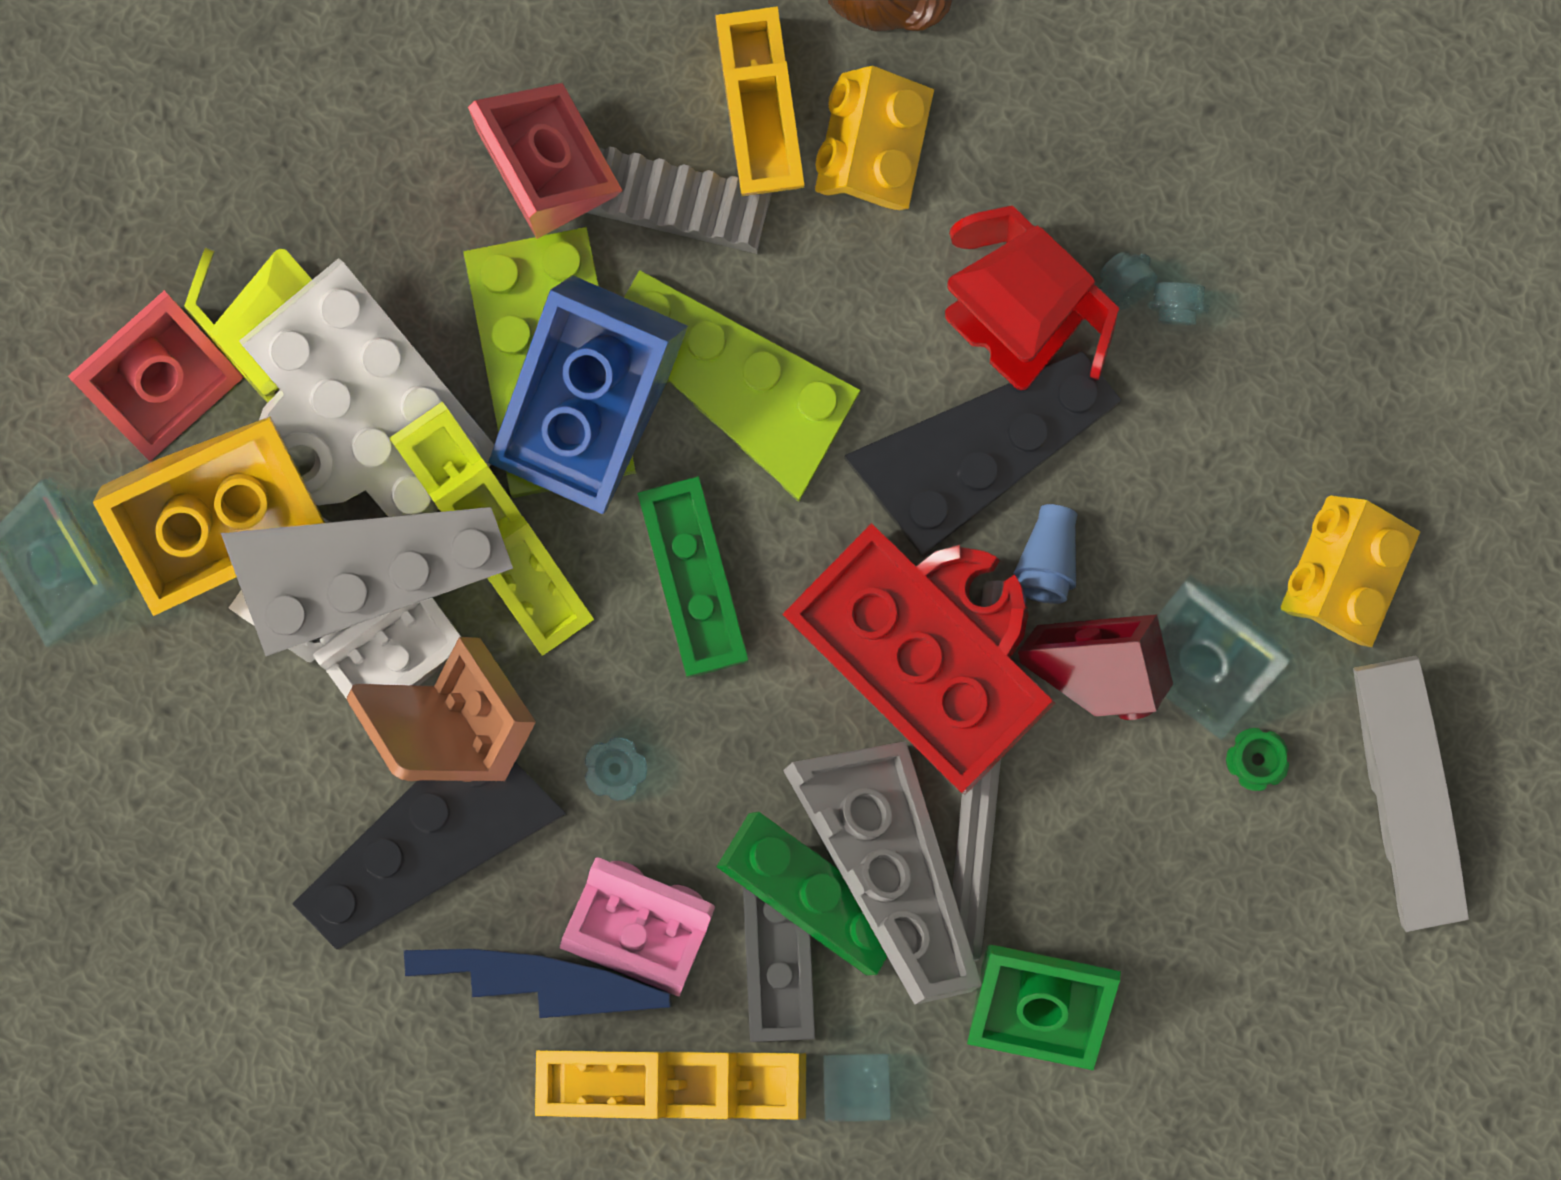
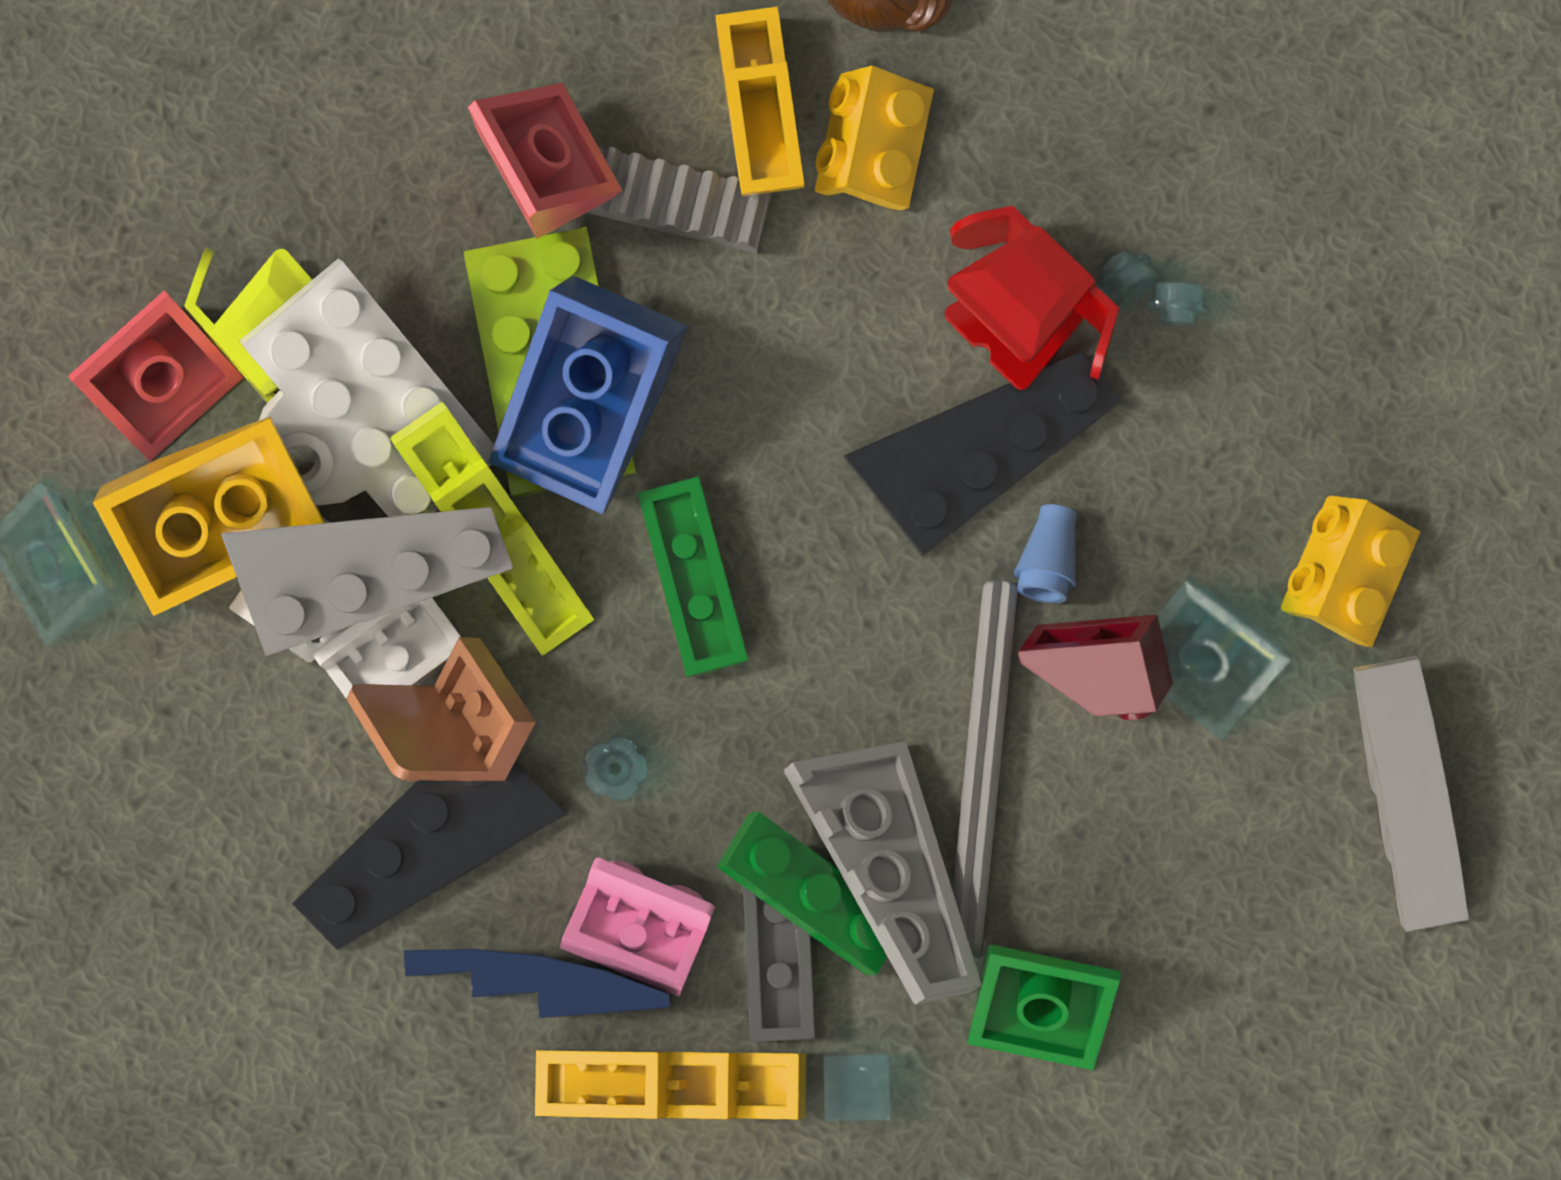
(751, 388): lime wing -> none
(927, 650): red plate -> none
(1272, 749): green plate -> none

